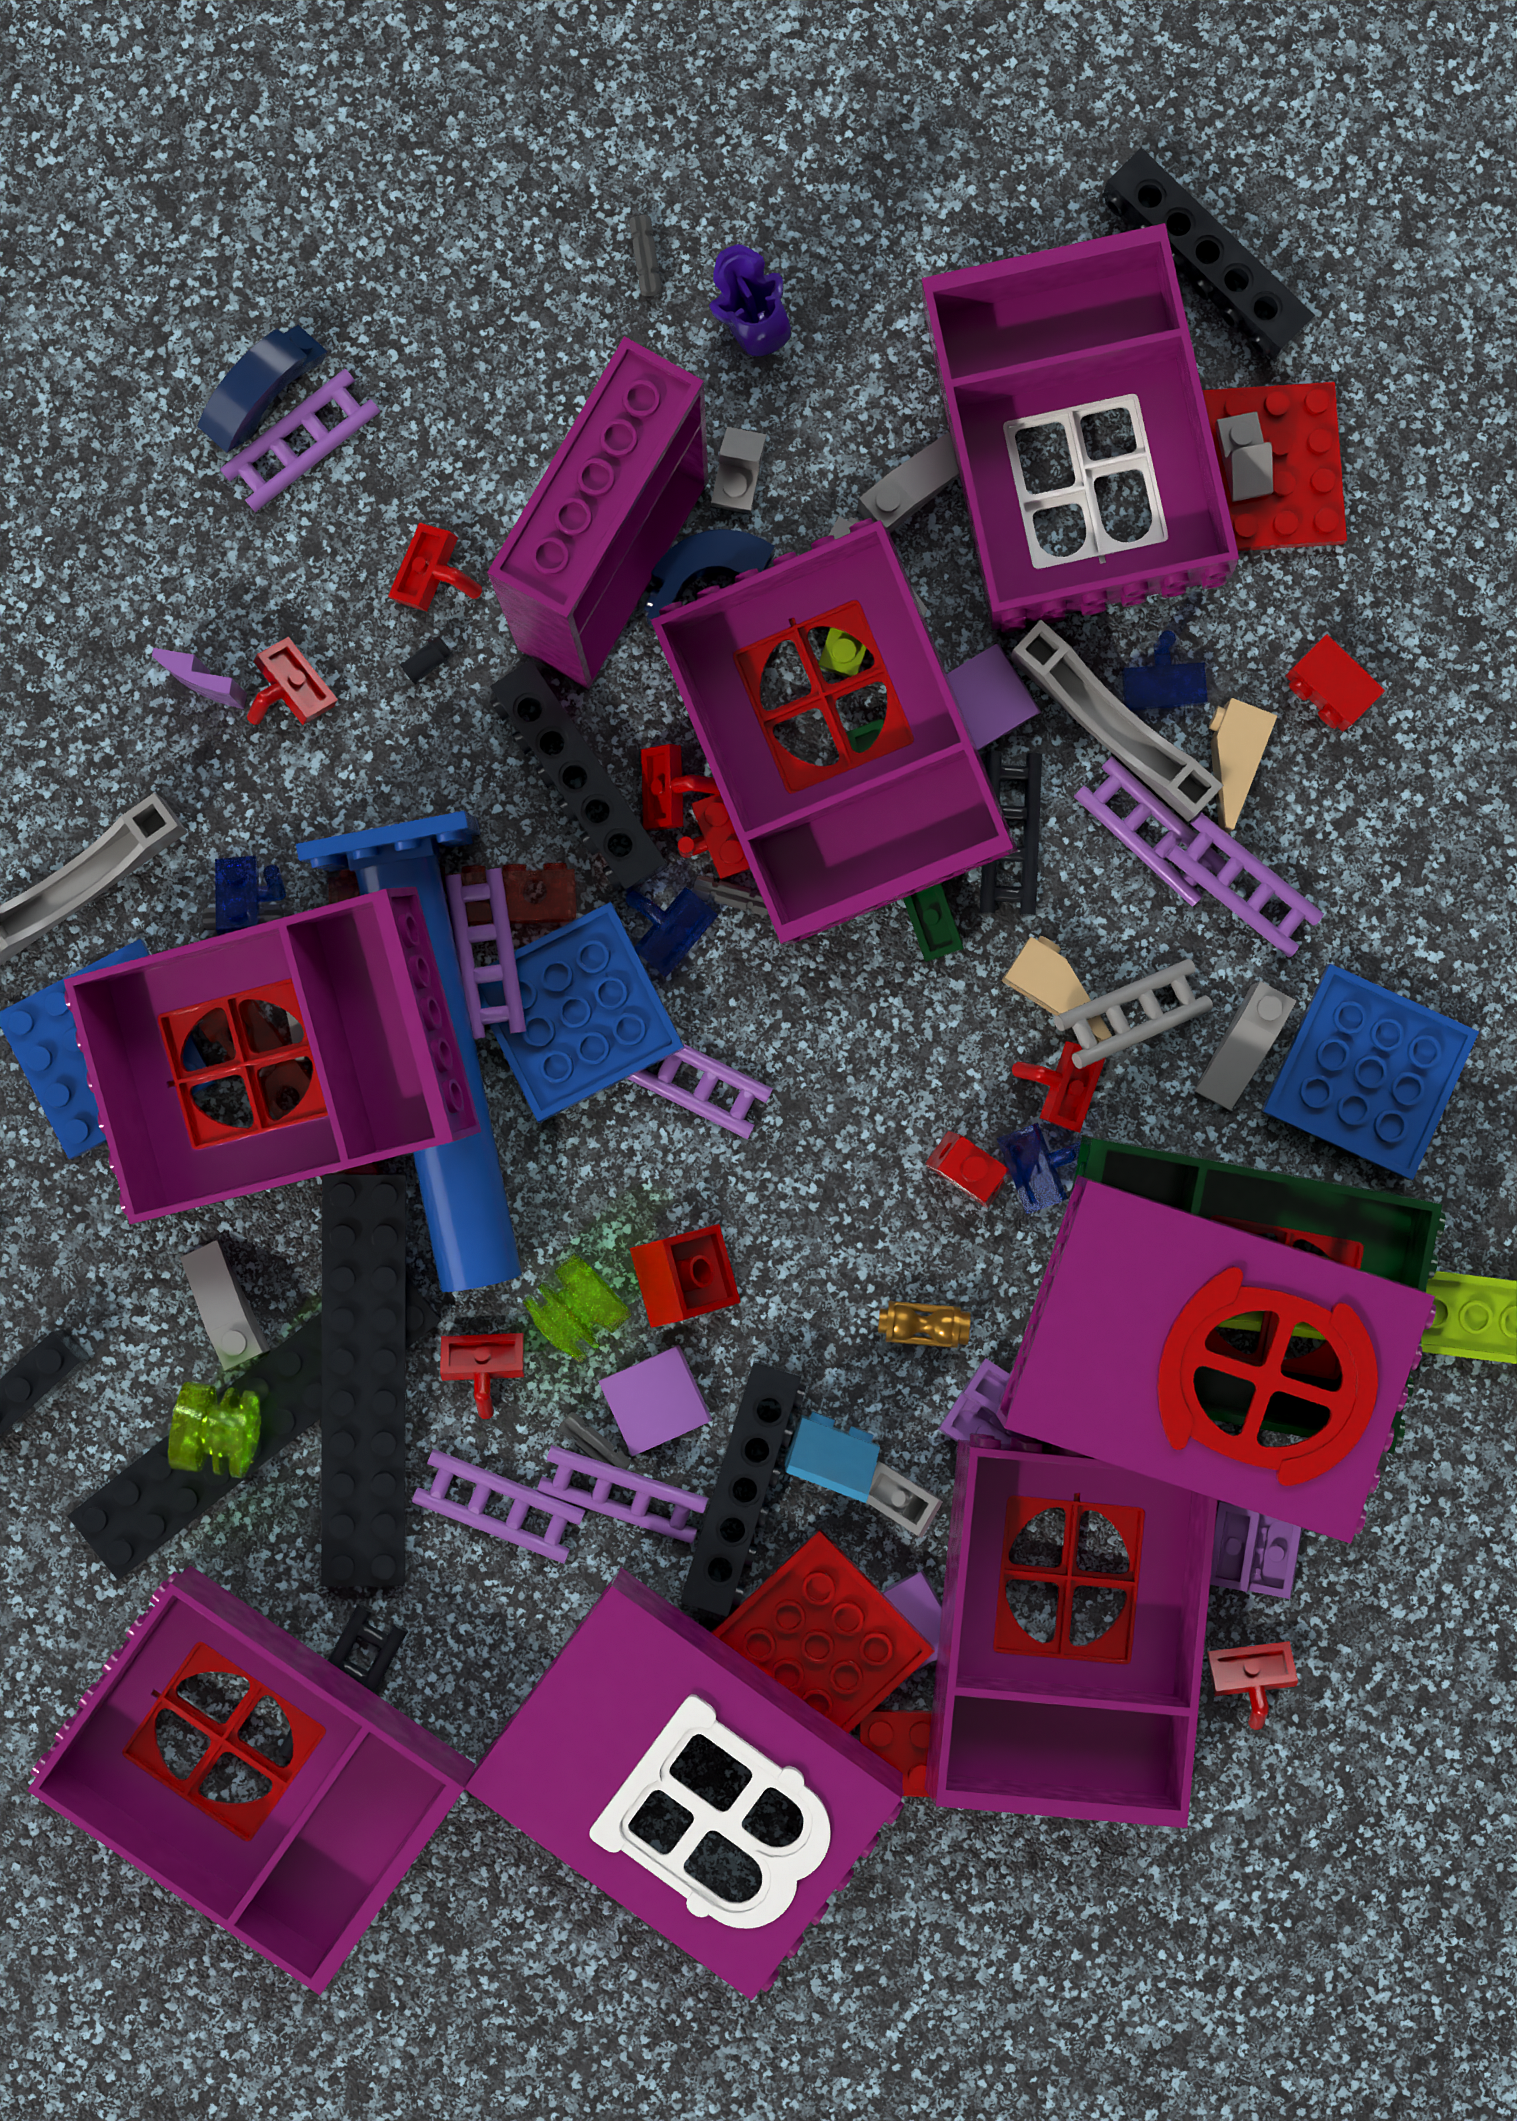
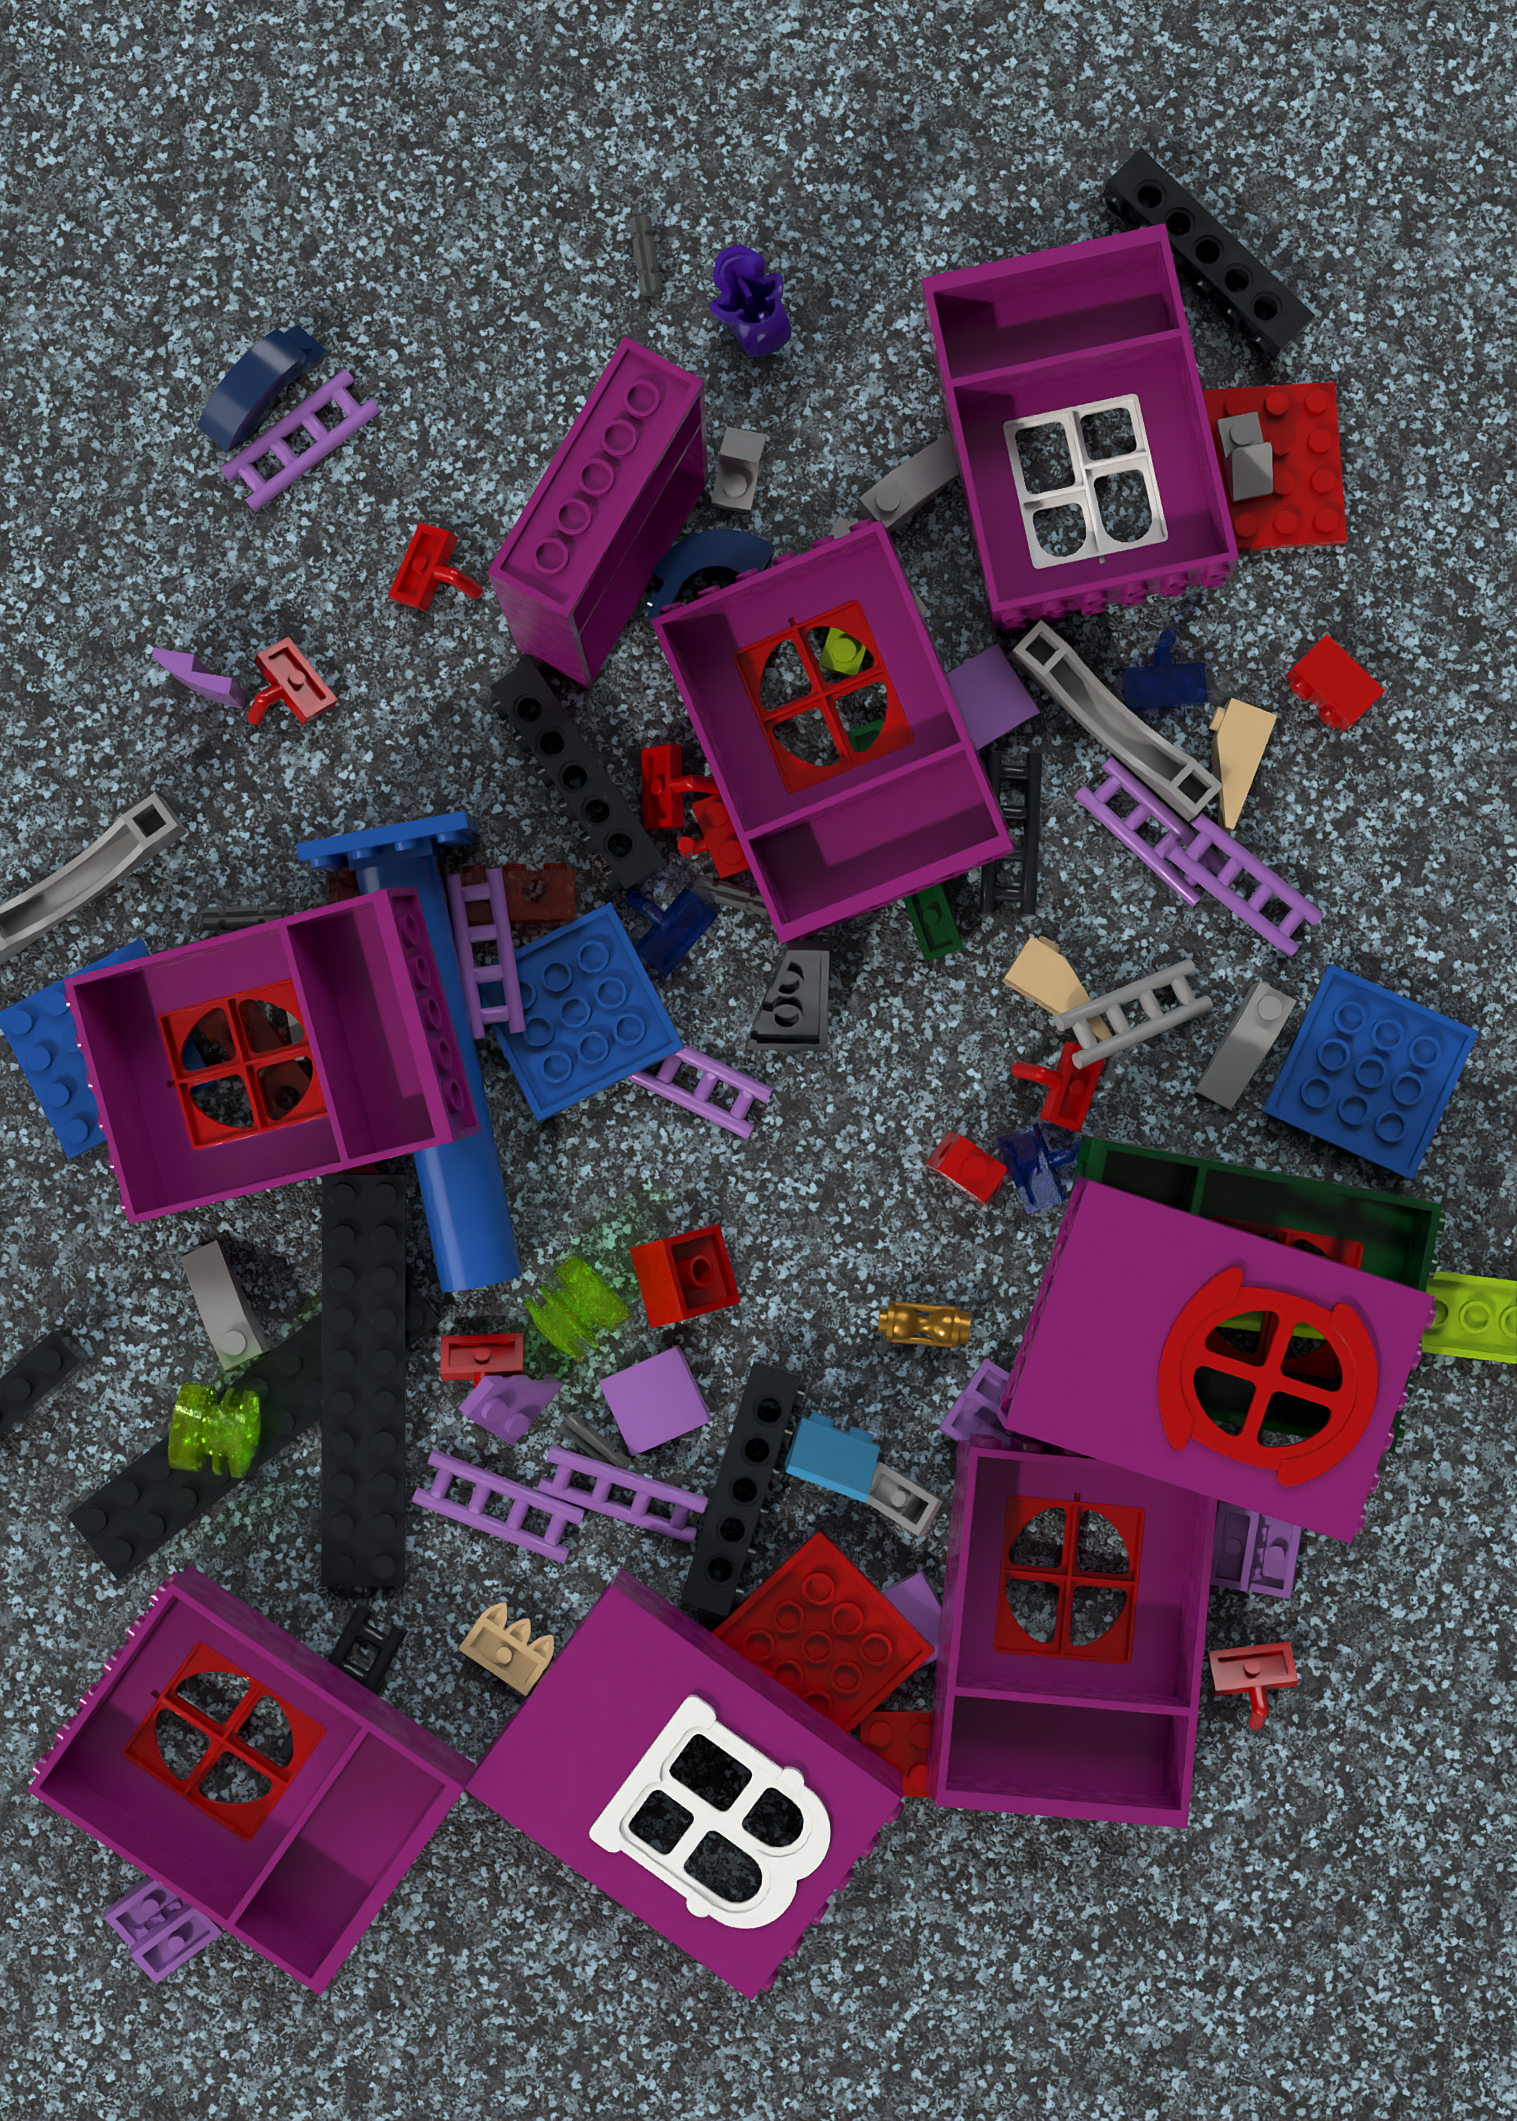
(160, 1928): none -> medium lavender slope
(240, 894): clear blue plate -> none
(427, 659): black pin -> none
(507, 1649): none -> tan plate
(509, 1403): none -> medium lavender wing
(796, 1001): none -> black wing

